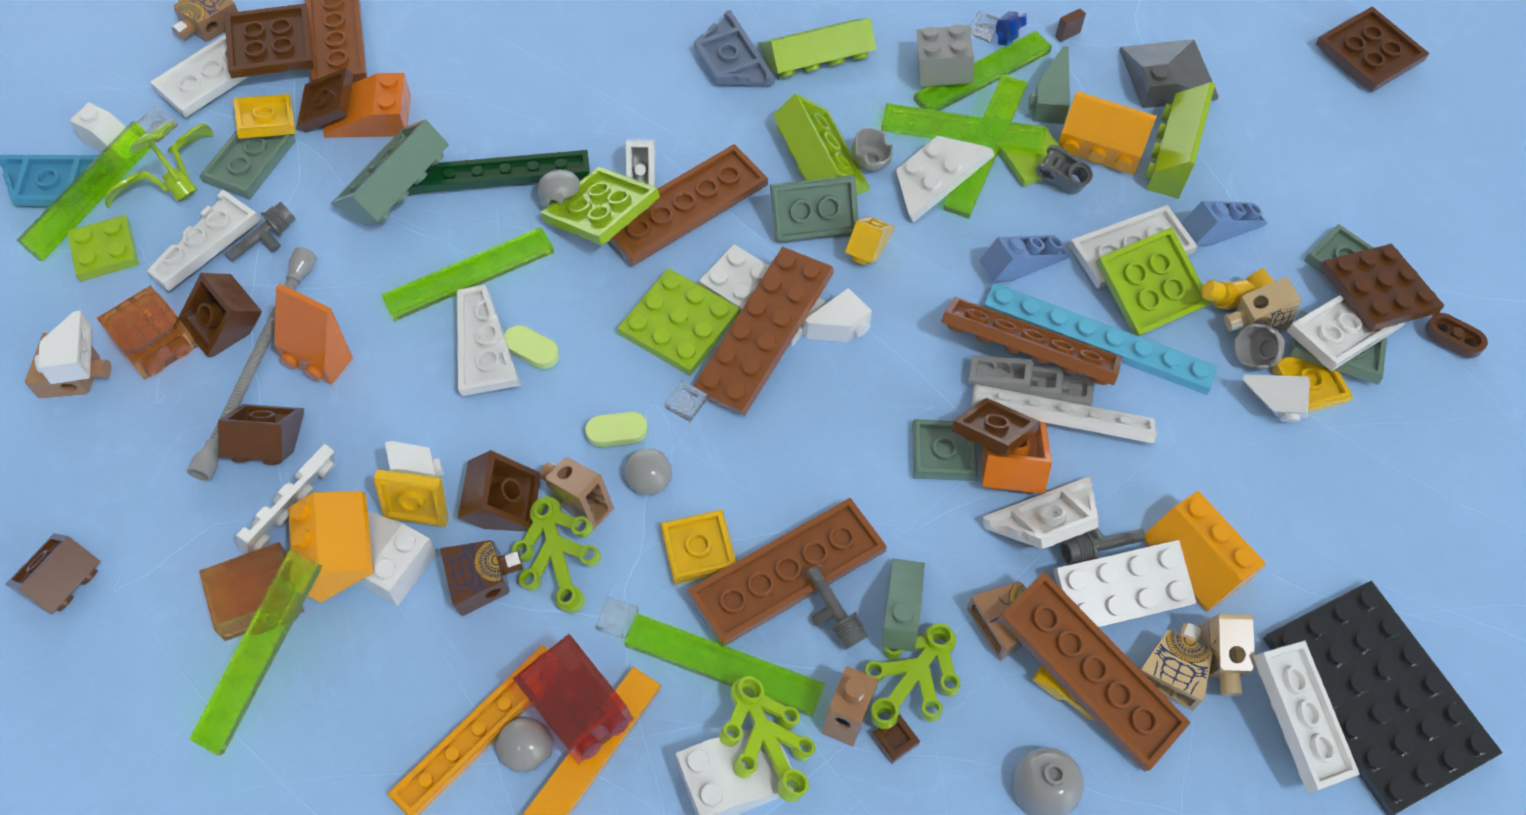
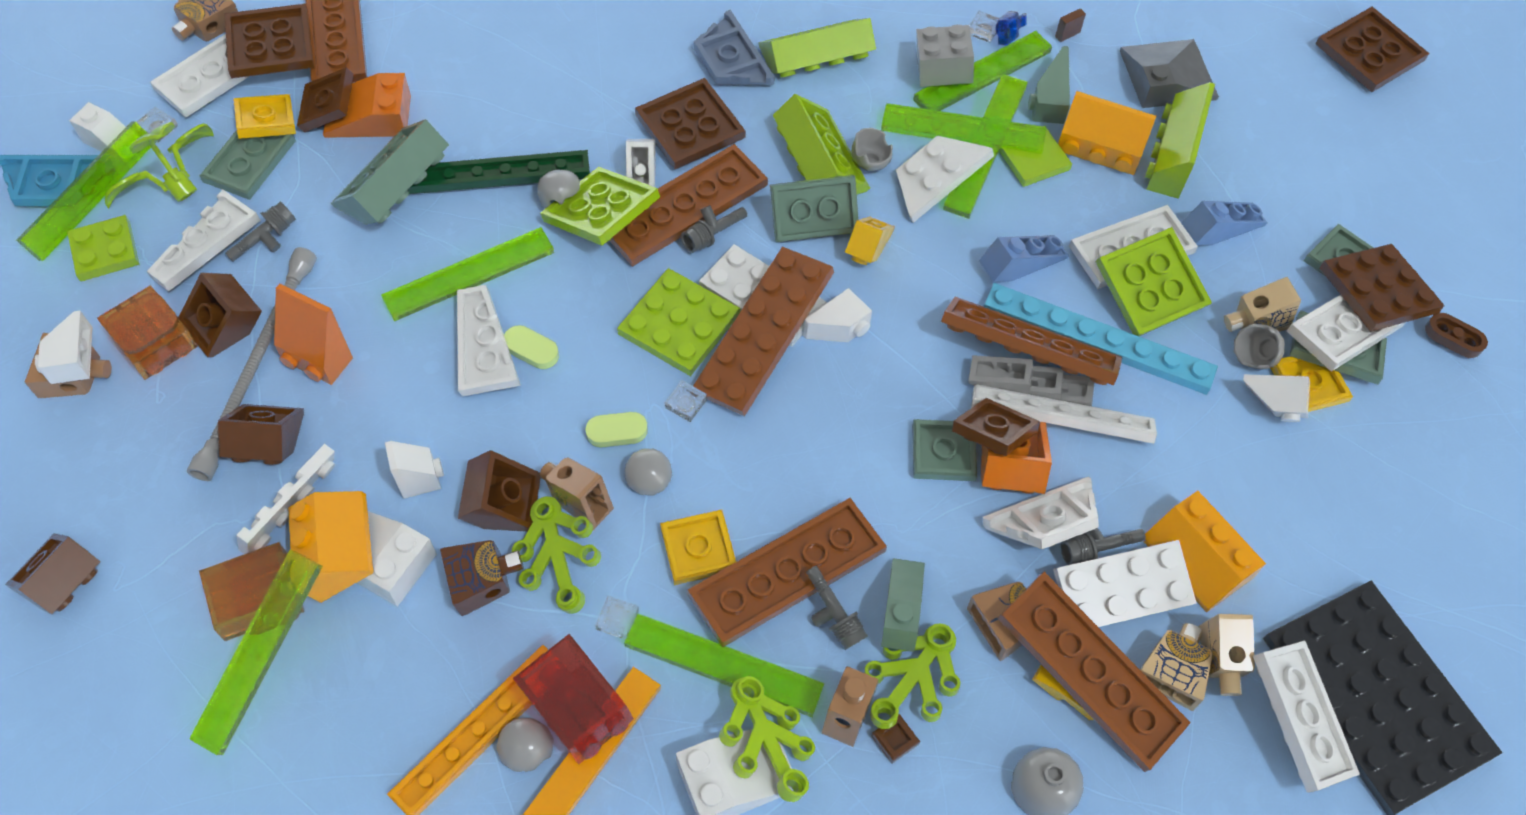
(411, 498): yellow tile -> none
(690, 123): none -> reddish brown plate
(703, 232): none -> dark grey piece
(1062, 169): dark grey piece -> none
(1228, 294): yellow piece -> none

